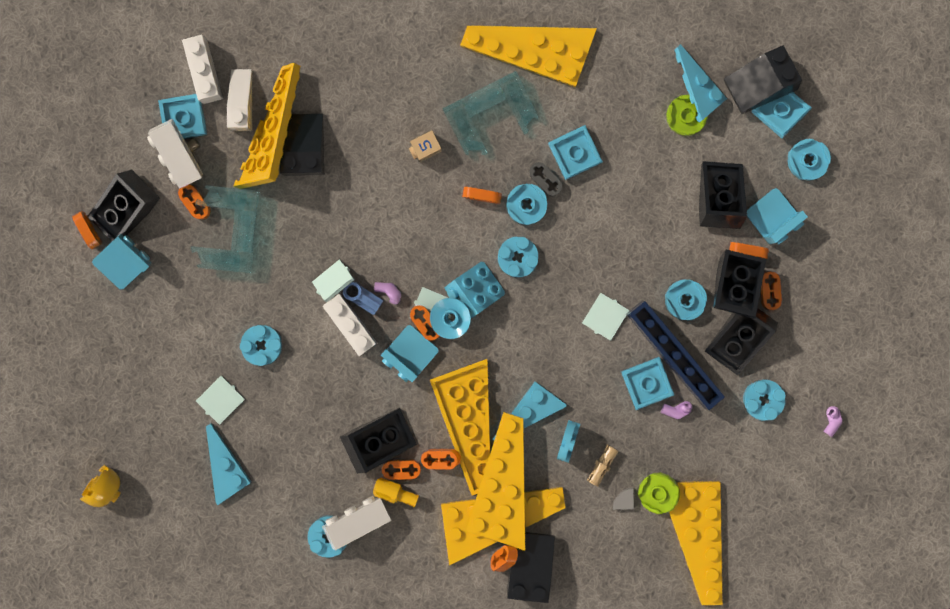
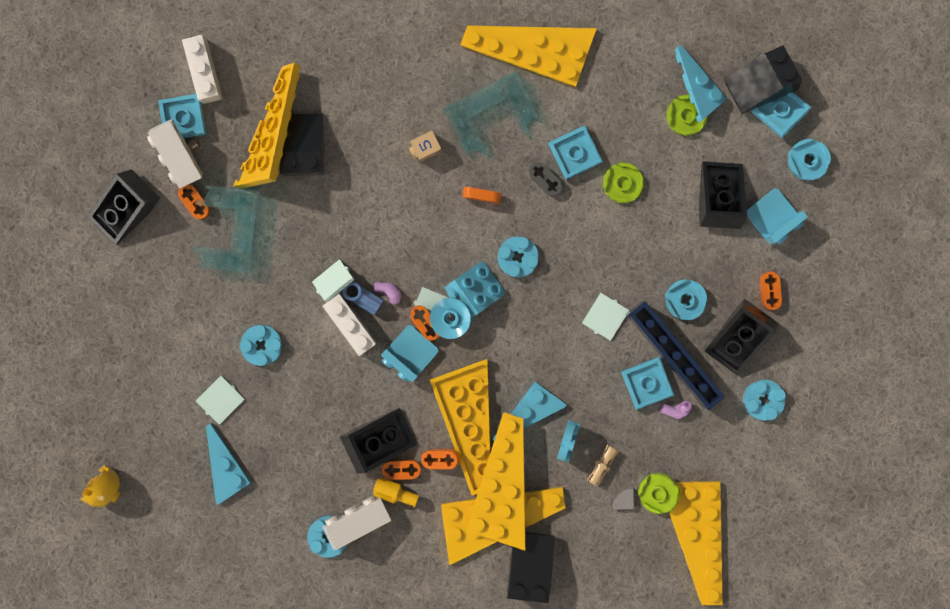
(87, 230): orange beam -> none
(121, 261): medium azure bracket -> none
(240, 100): white slope -> none
(504, 558): orange beam -> none
(515, 204): medium azure plate -> none
(623, 183): none -> lime tile
(738, 283): black slope -> none
(752, 250): orange beam -> none
(835, 420): lavender arm -> none

